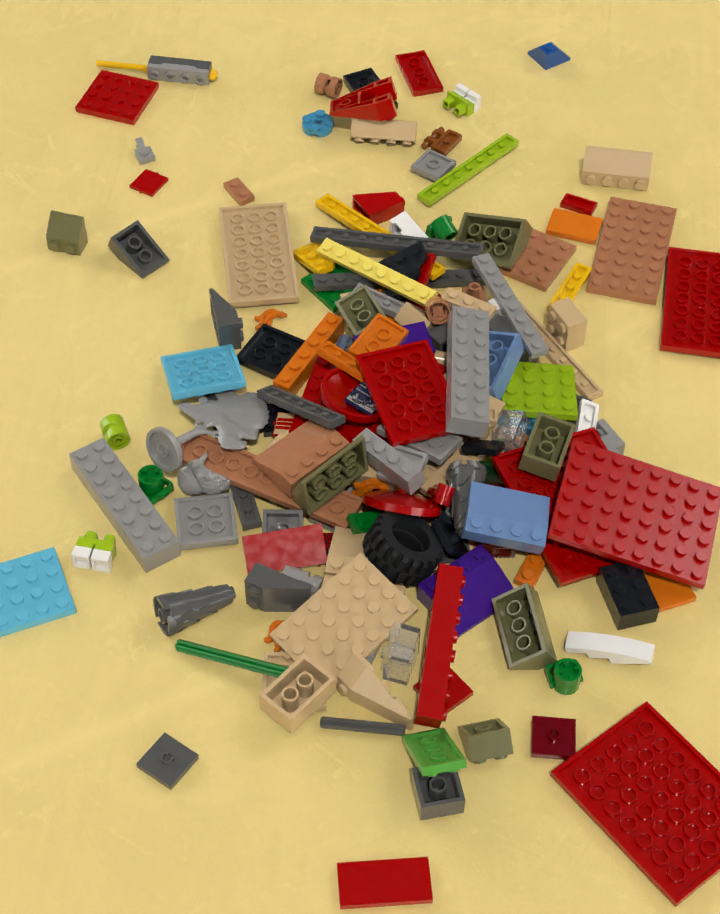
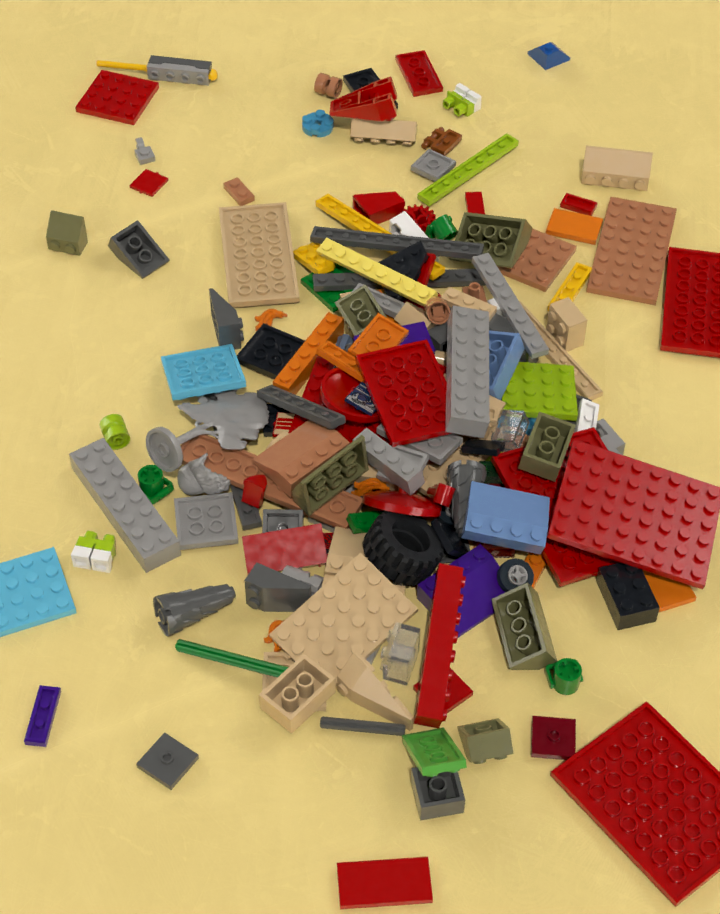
(42, 716): none -> dark purple tile
(254, 490): none -> red tile
(421, 215): none -> red gear
(474, 202): none -> red tile
(514, 568): none -> black wheel
(615, 648): white slope -> none

